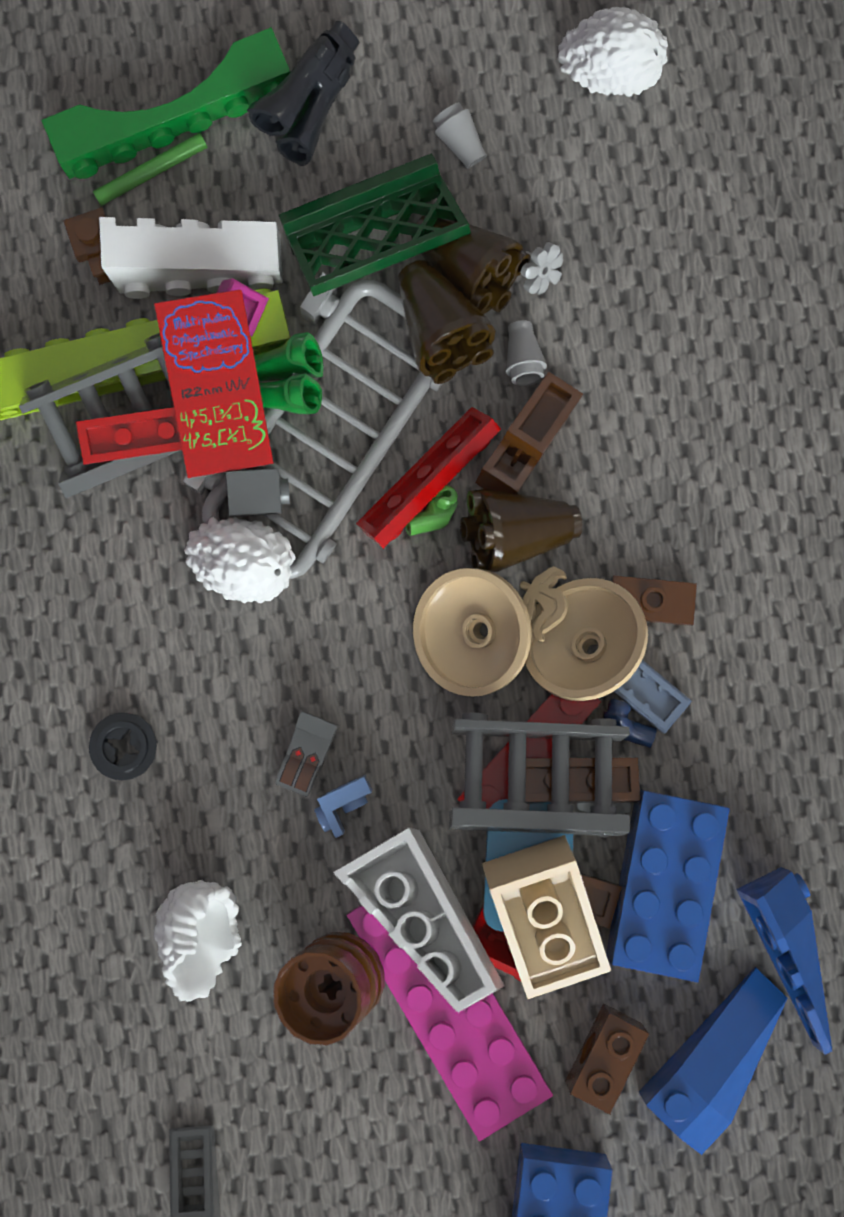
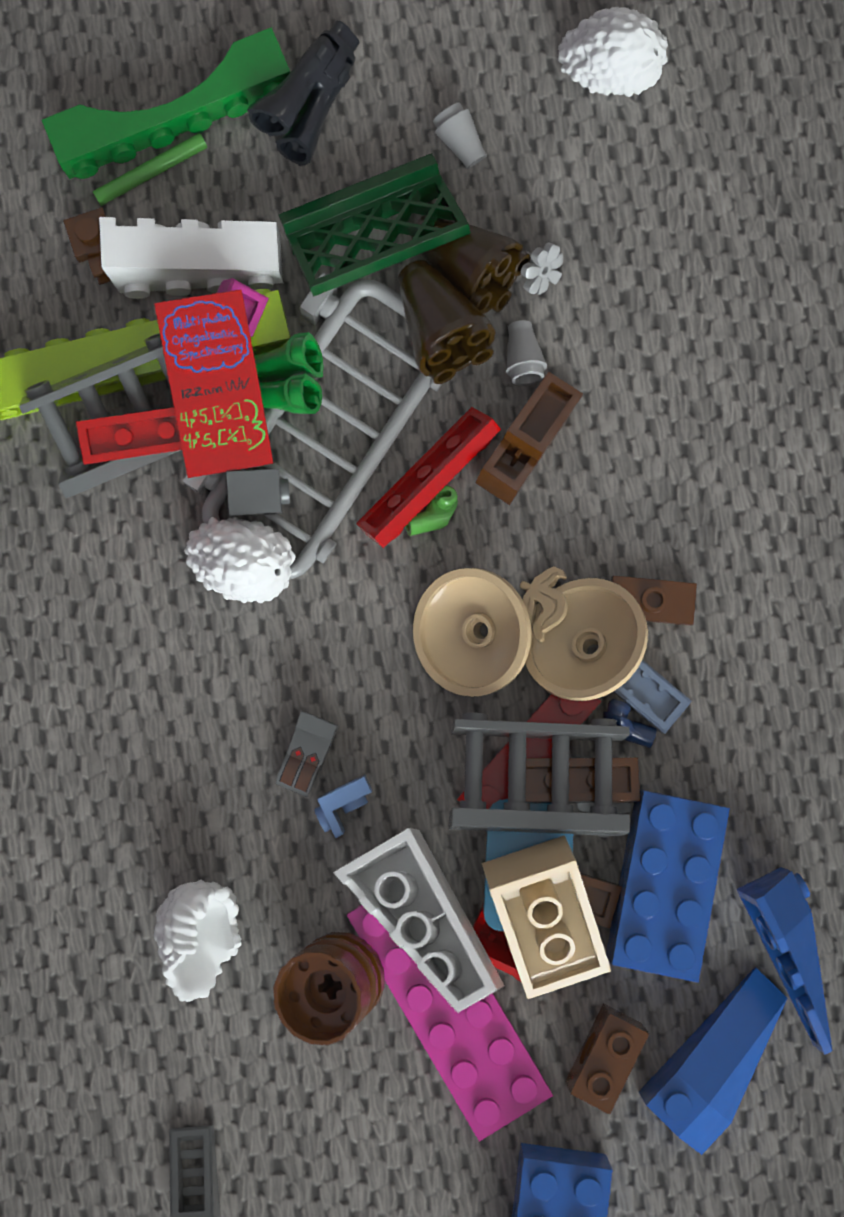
(105, 754): black gear -> none
(515, 527): dark brown cone -> none

